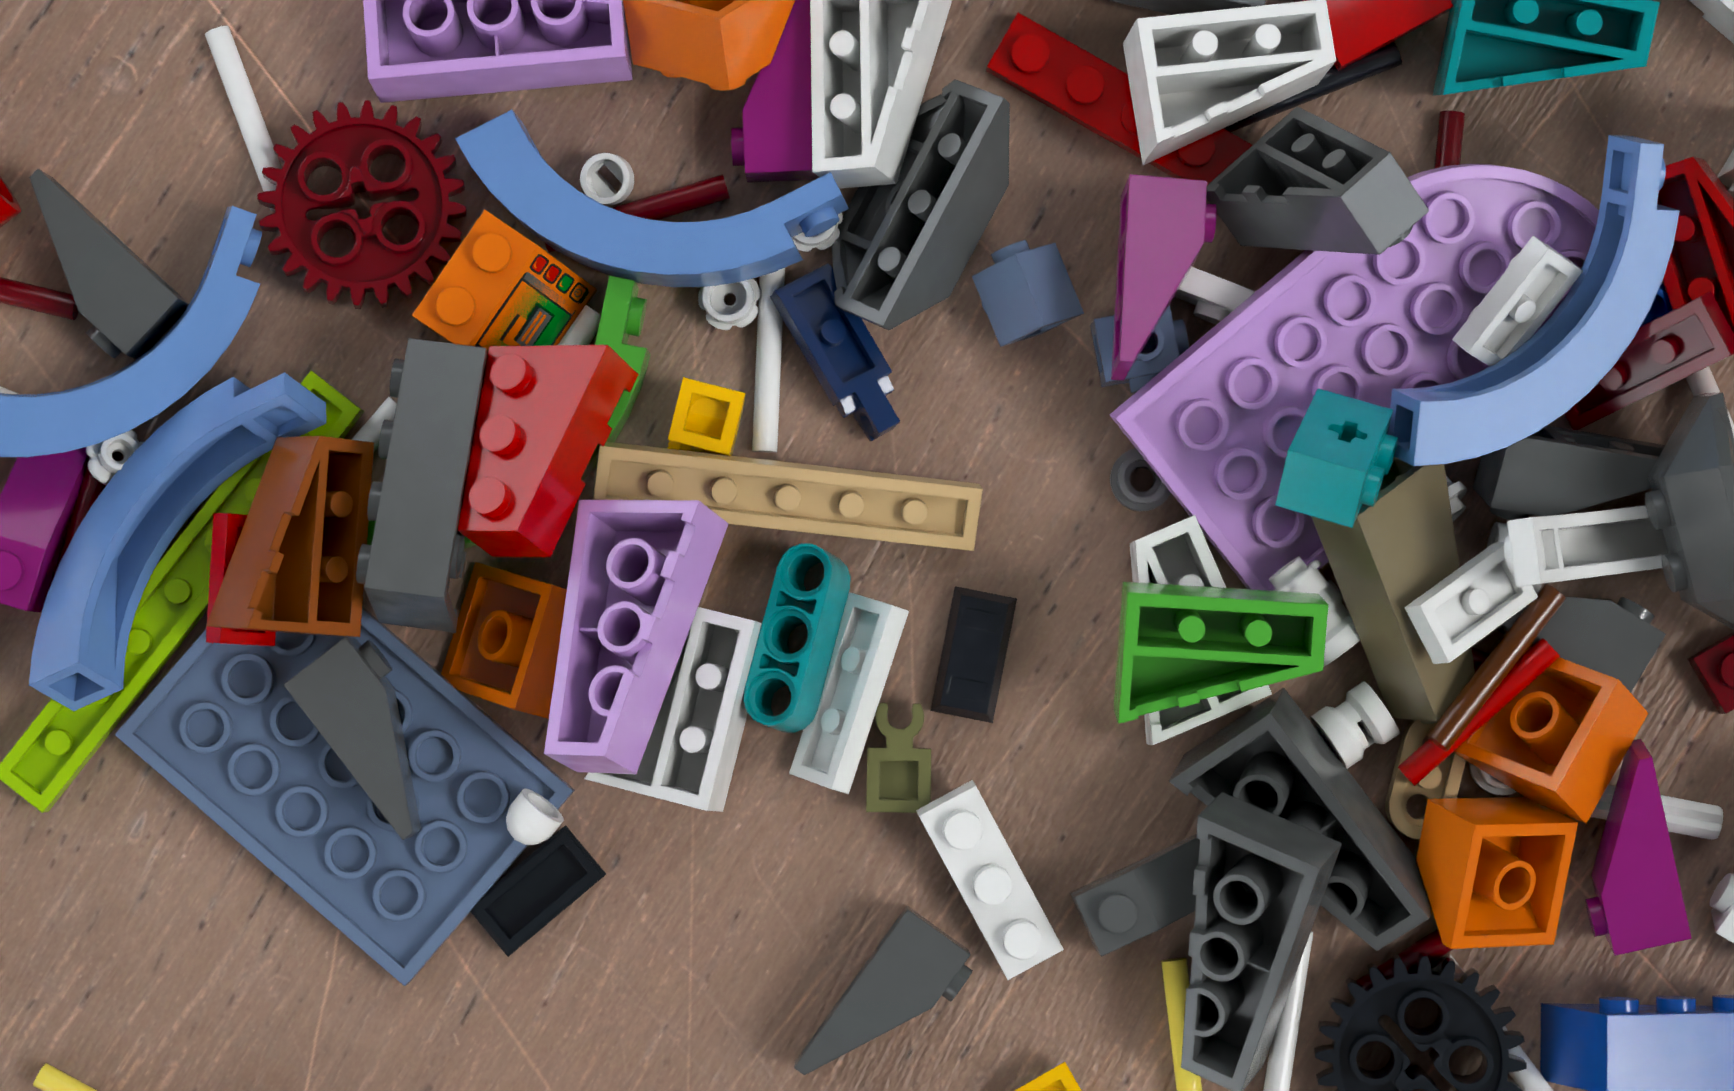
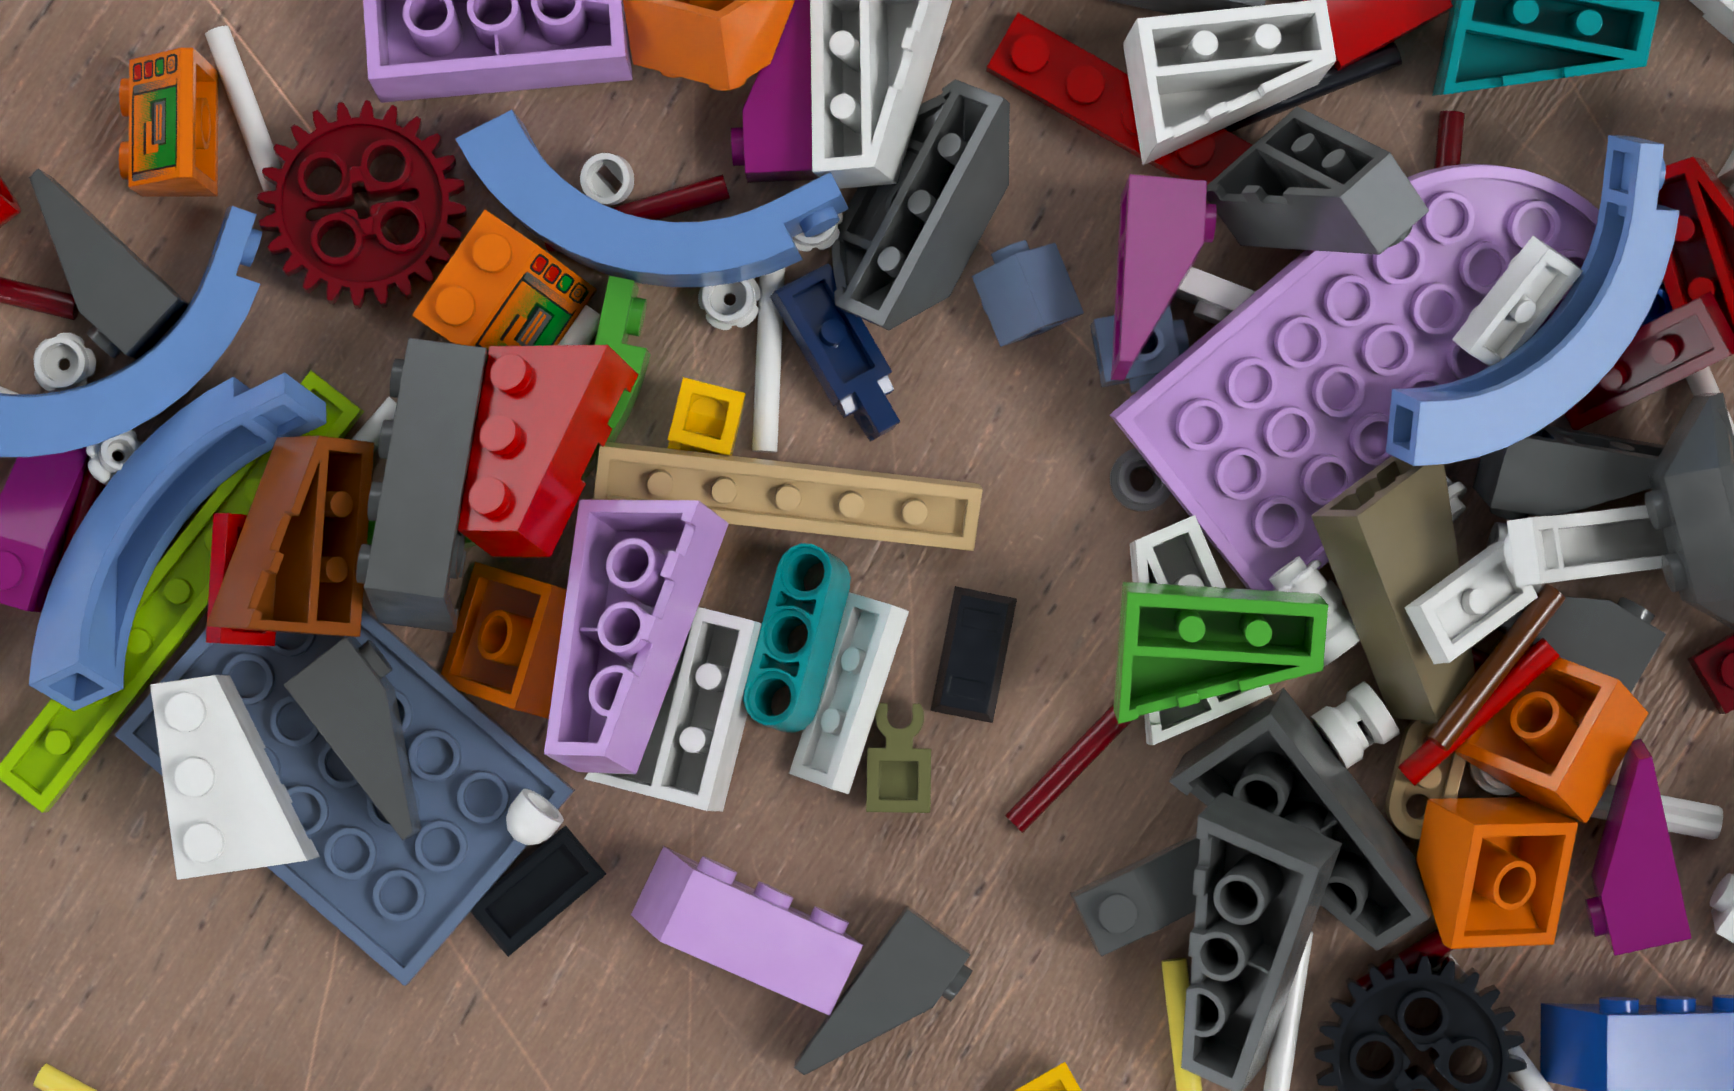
(52, 351): none -> white plate
(171, 125): none -> orange slope
(220, 784): none -> white wedge
(747, 929): none -> lavender wedge
(989, 879): white plate -> none
(1066, 770): none -> dark red bar
(1337, 458): teal brick -> none

